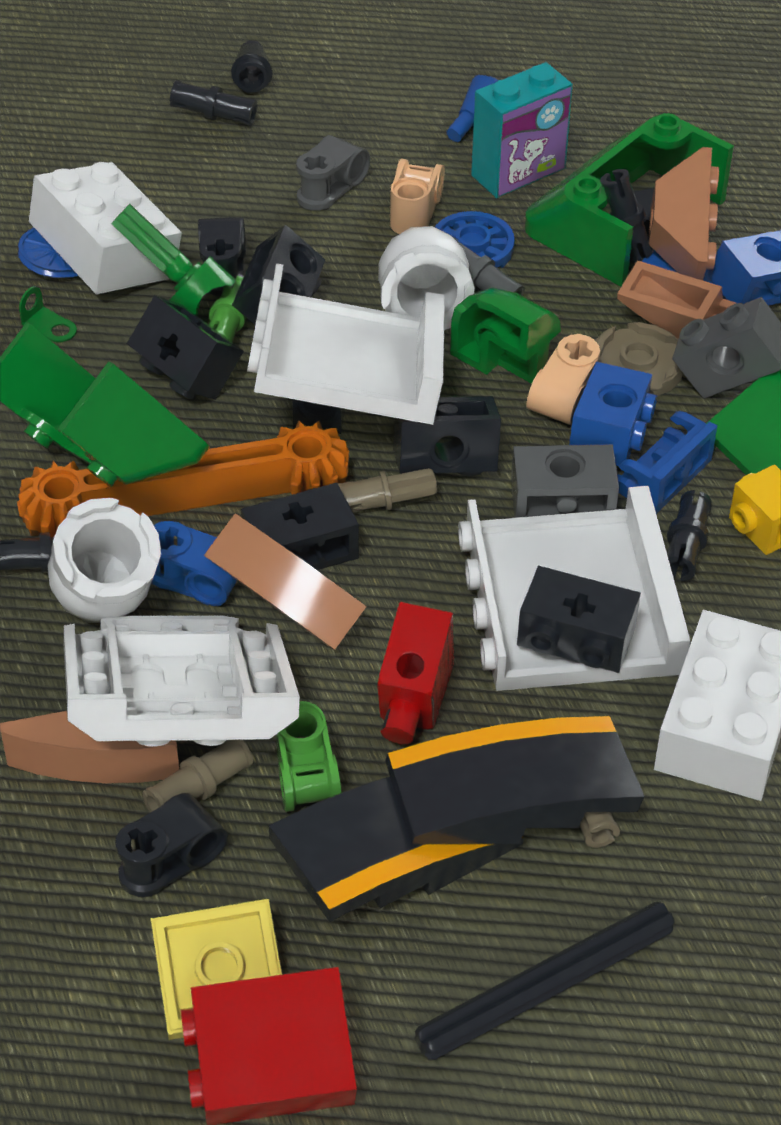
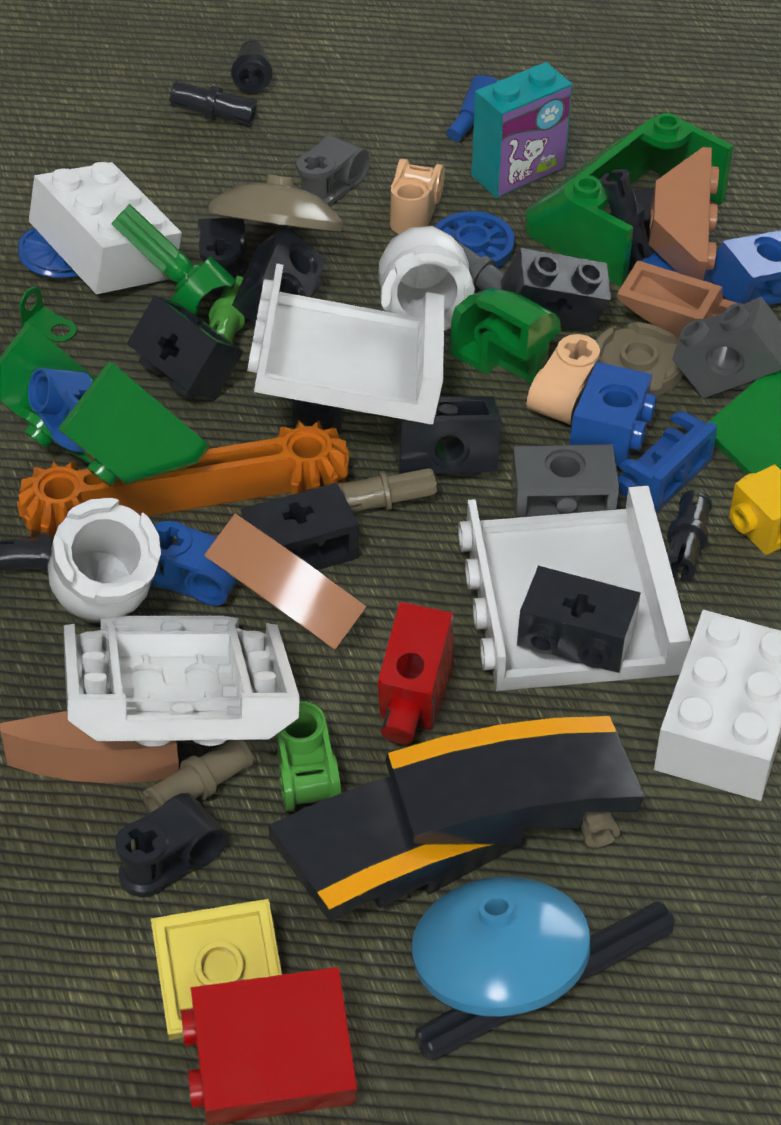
(54, 395): none -> blue piece
(276, 203): none -> dark tan dish
(501, 946): none -> dark azure dish
(562, 284): none -> black brick

